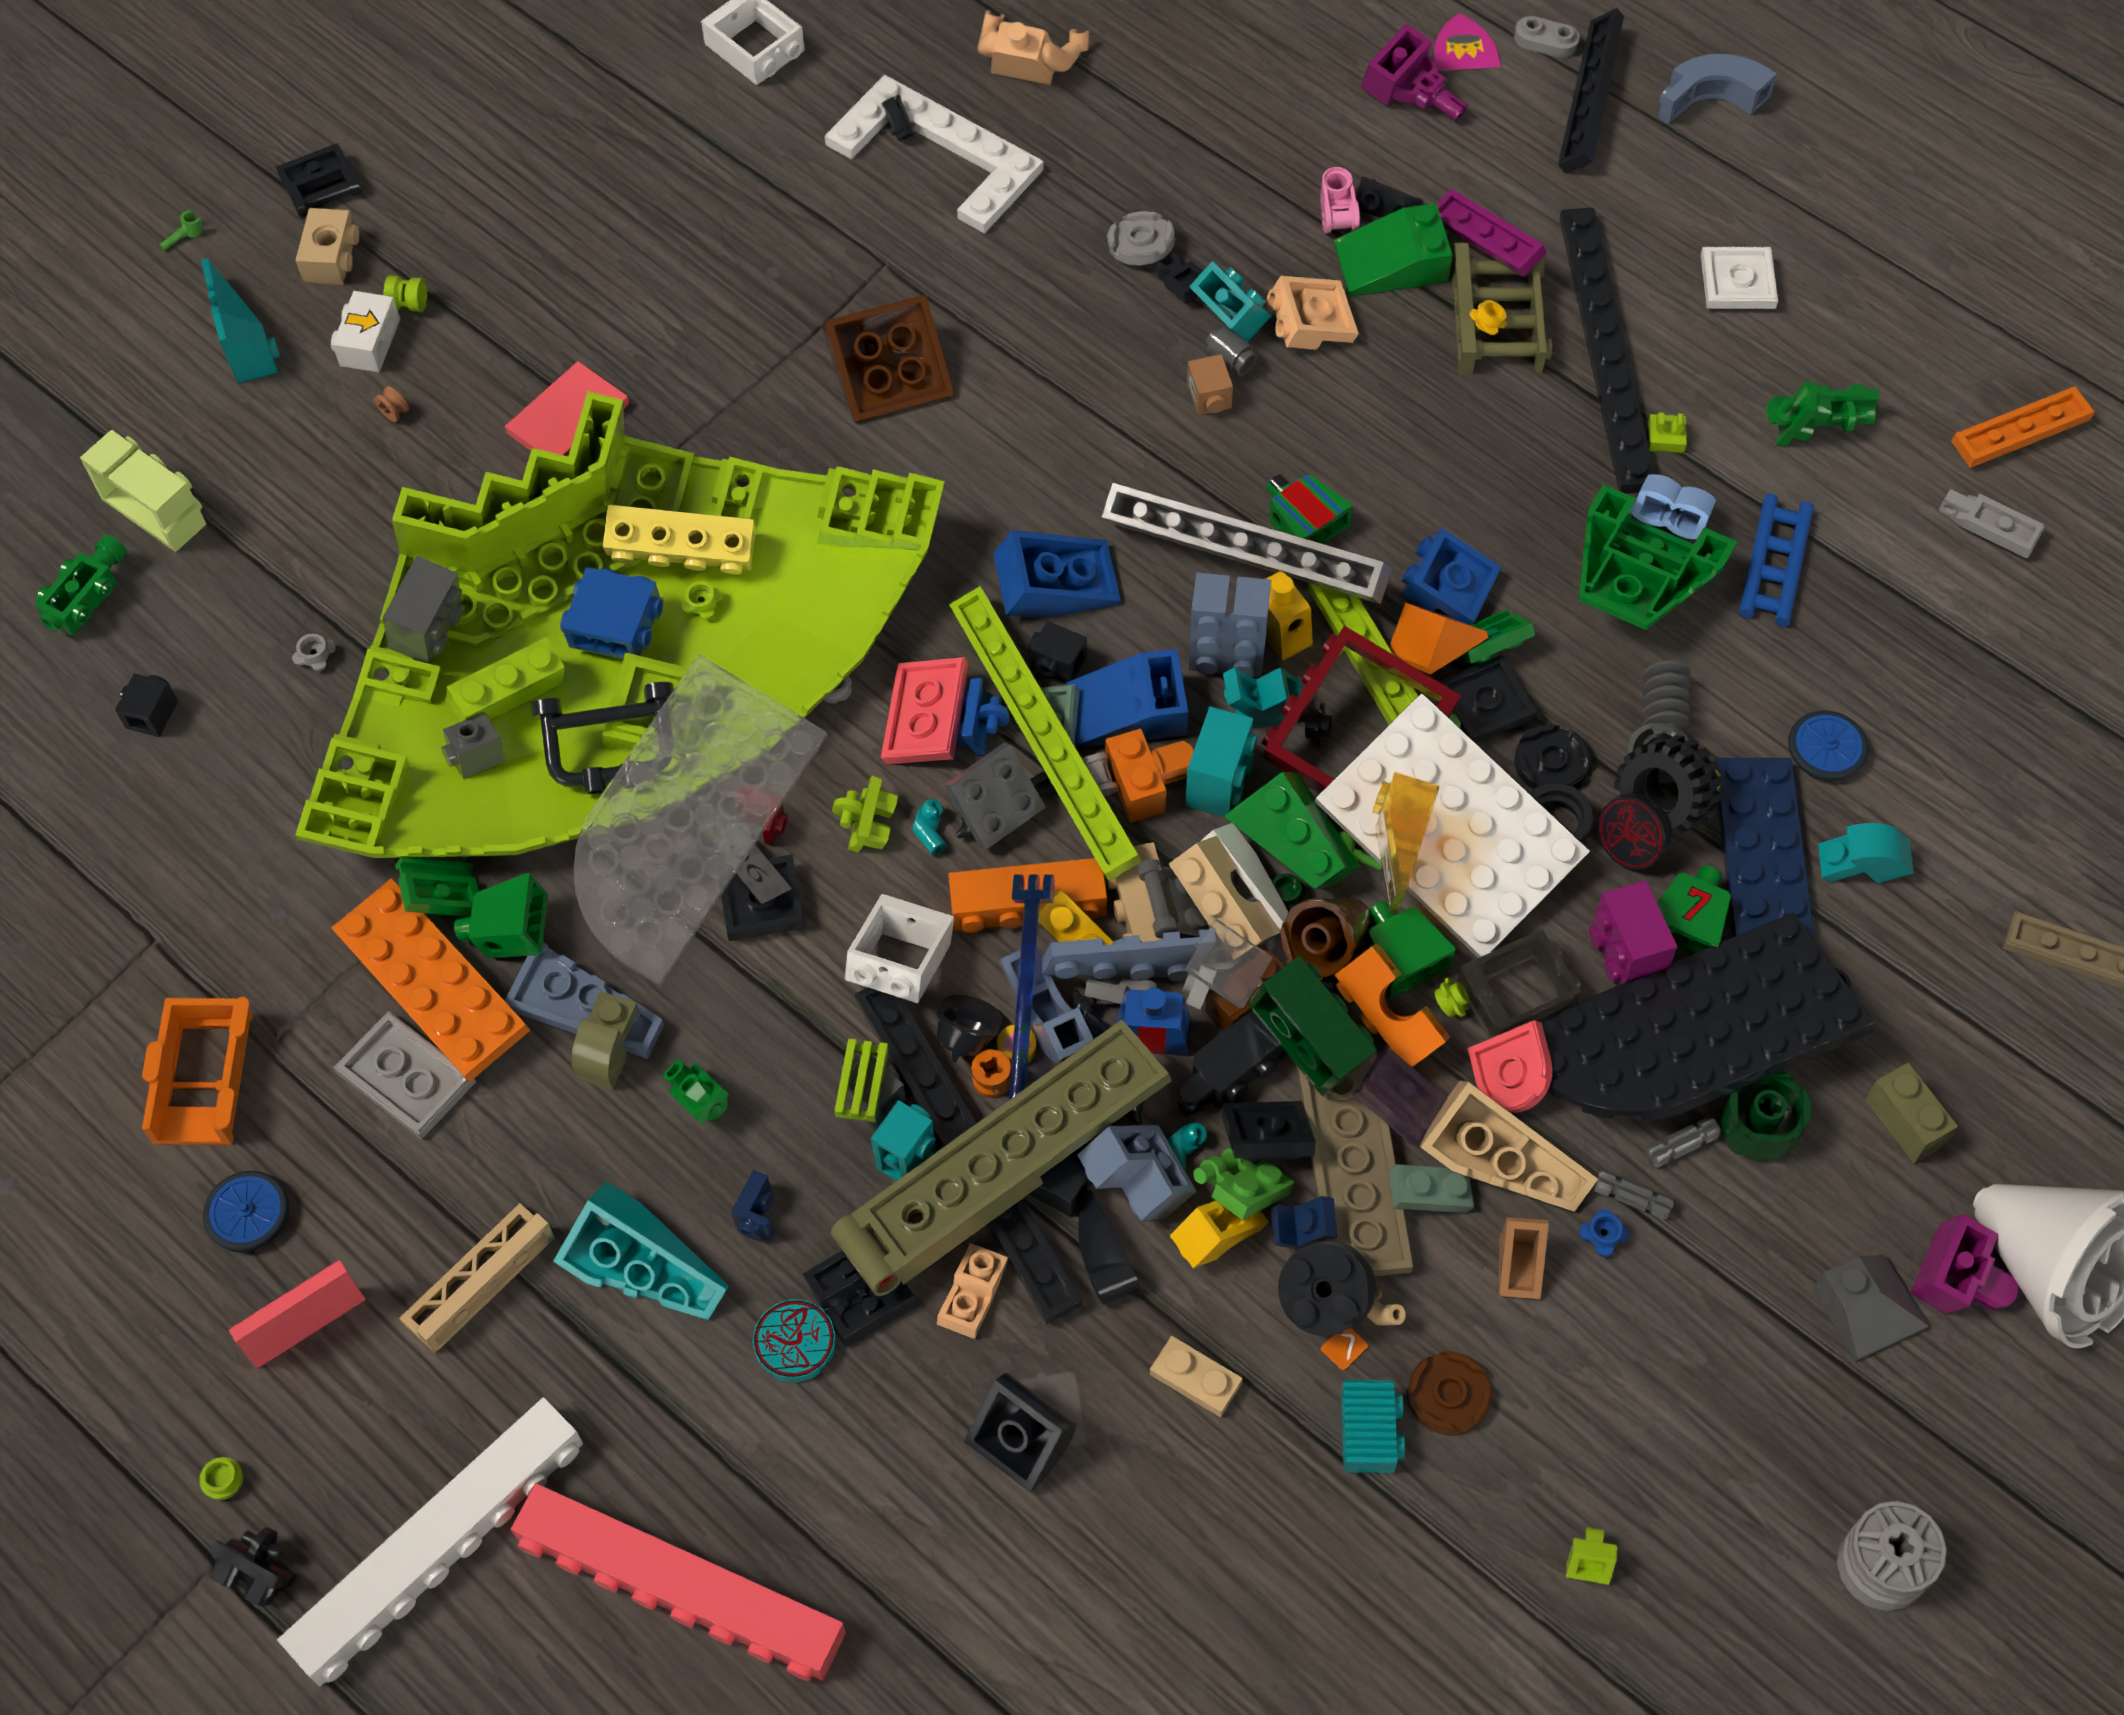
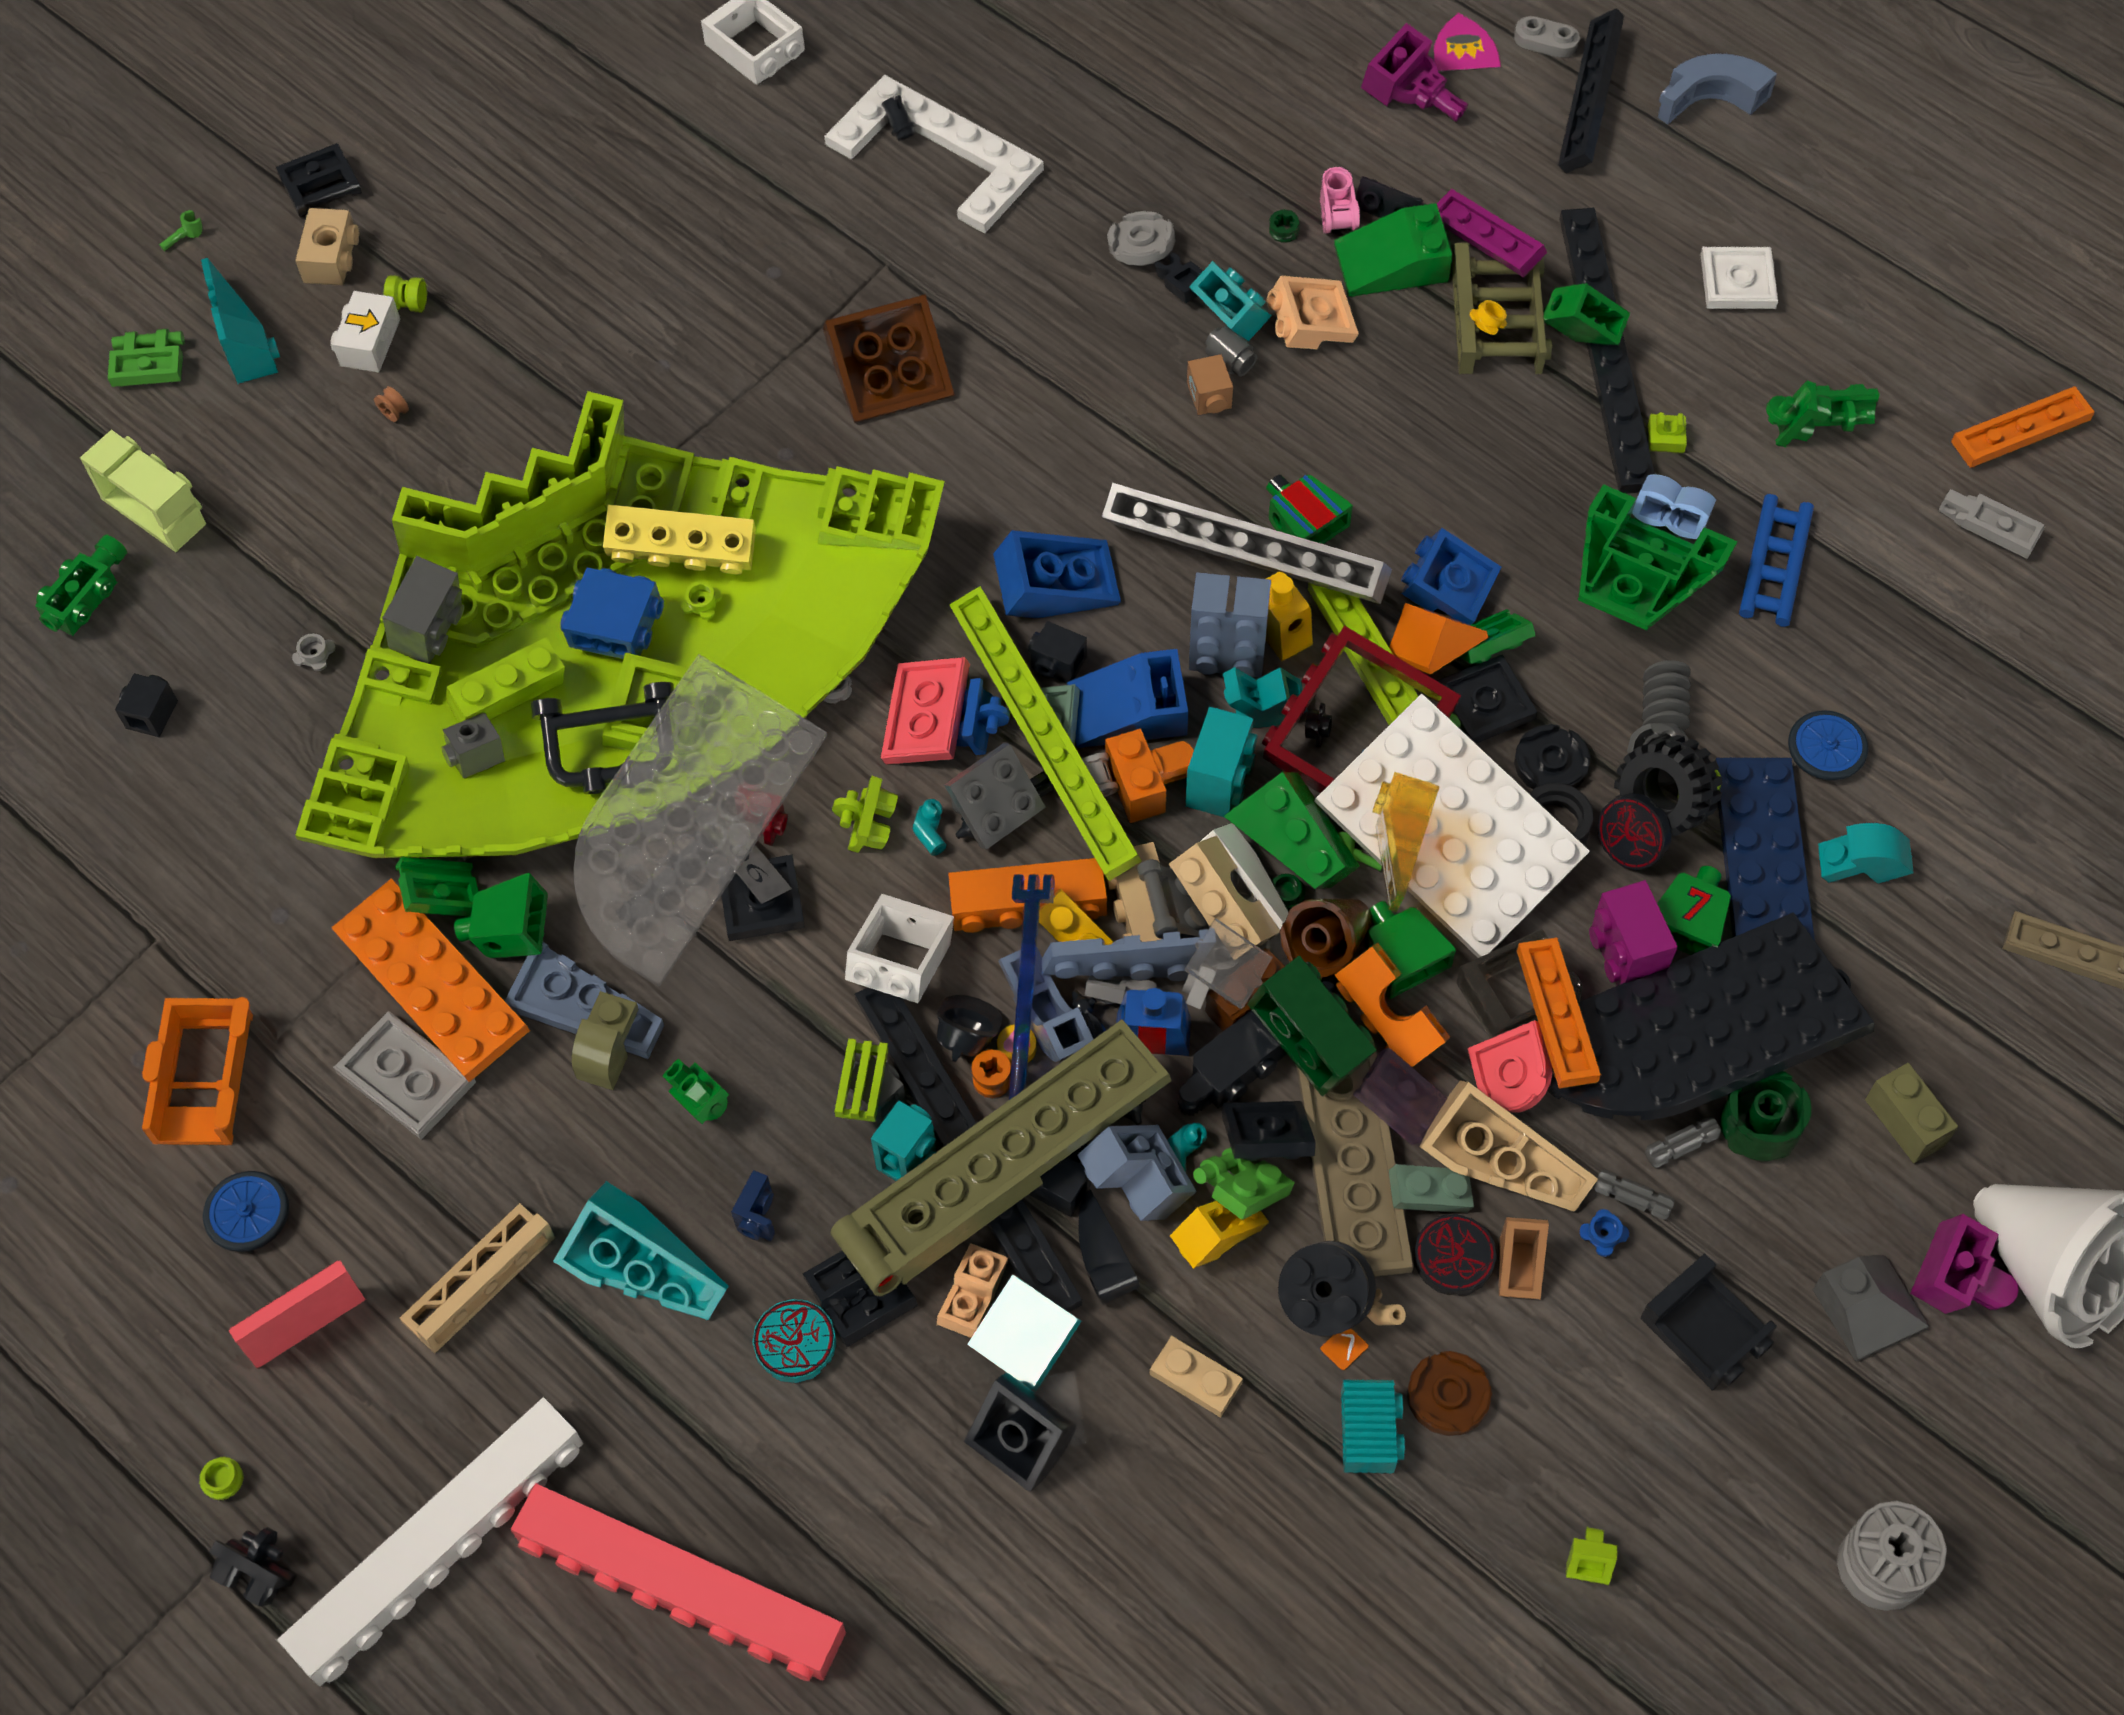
(146, 358): none -> bright green plate
(554, 415): coral tile -> none
(1024, 1332): none -> tile
(1026, 50): light nougat torso -> none
(1287, 218): none -> dark green bush
(1305, 1223): dark blue bracket -> none
(1452, 998): lime plate -> none
(1454, 1254): none -> tile
(1558, 1013): none -> orange plate
(1575, 309): none -> green torso
(1707, 1325): none -> black panel

